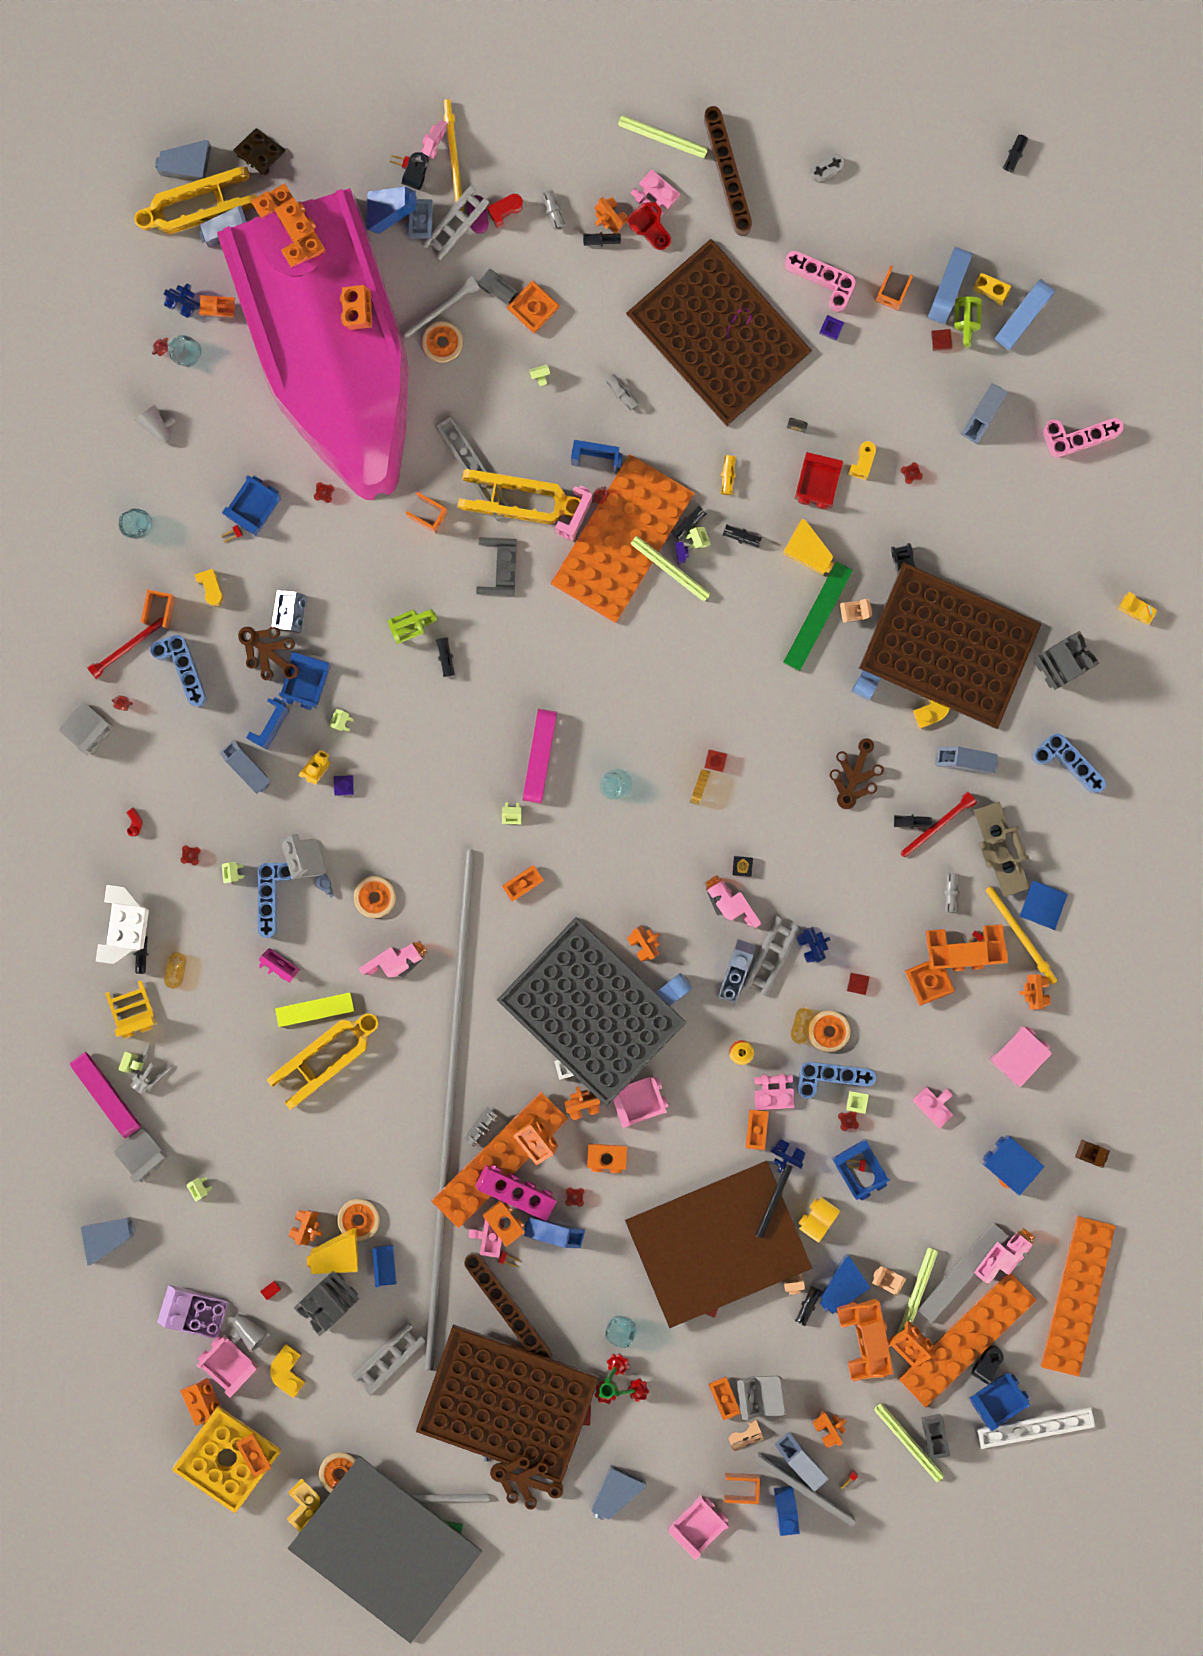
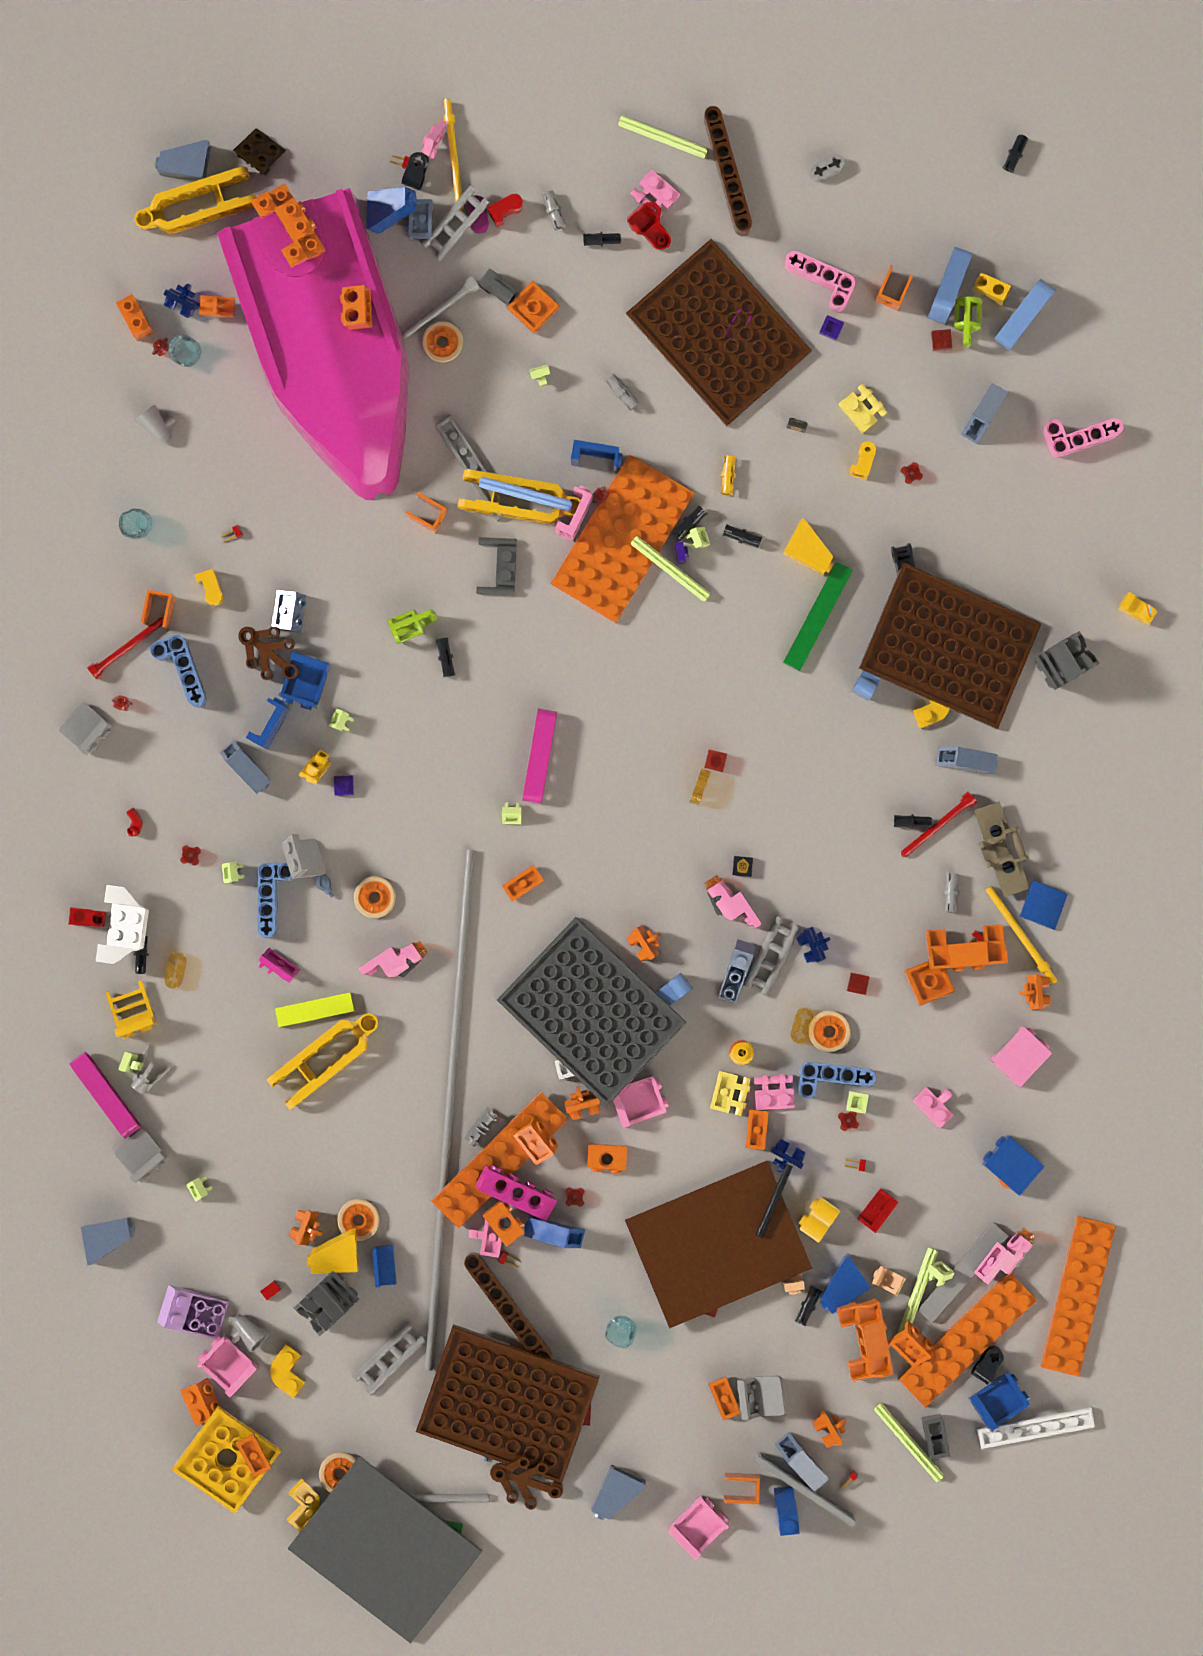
(86, 917): none -> red leg
(134, 317): none -> orange brick
(230, 218): slope -> none
(252, 505): blue panel -> none
(320, 487): clear red plate -> none
(525, 493): none -> light blue axle
(607, 216): orange hips -> none
(609, 1390): red plant -> none
(615, 784): clear light blue hair -> none
(724, 1093): none -> light yellow plate
(751, 1431): light nougat piece -> none
(818, 480): red panel -> none
(854, 777): reddish brown plant -> none
(856, 610): light nougat bracket -> none
(858, 412): none -> light yellow plate
(877, 1210): none -> red hinge
(880, 1177): blue panel -> none
(941, 1272): none -> yellowish green tile
(1072, 767): medium blue beam -> none
(1092, 1154): reddish brown bracket -> none

